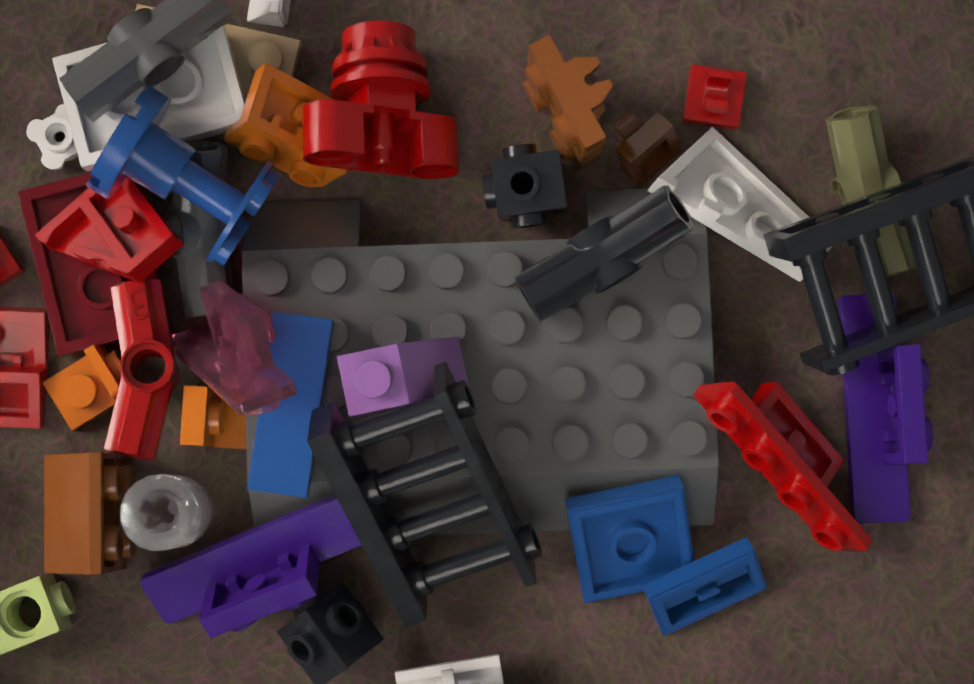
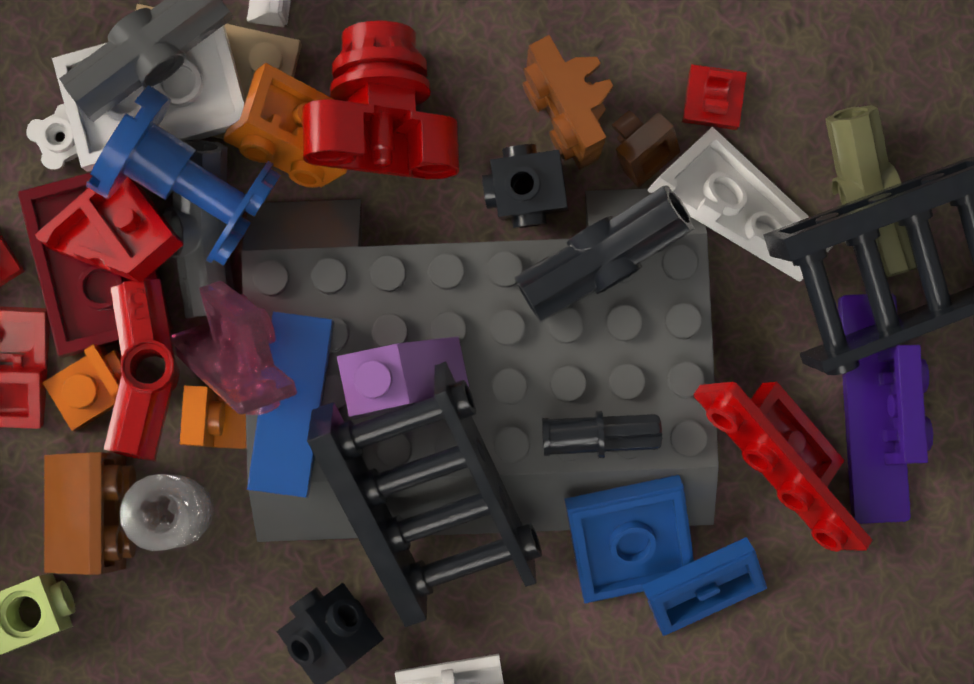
(253, 571): dark purple bracket -> none
(601, 434): none -> black axle

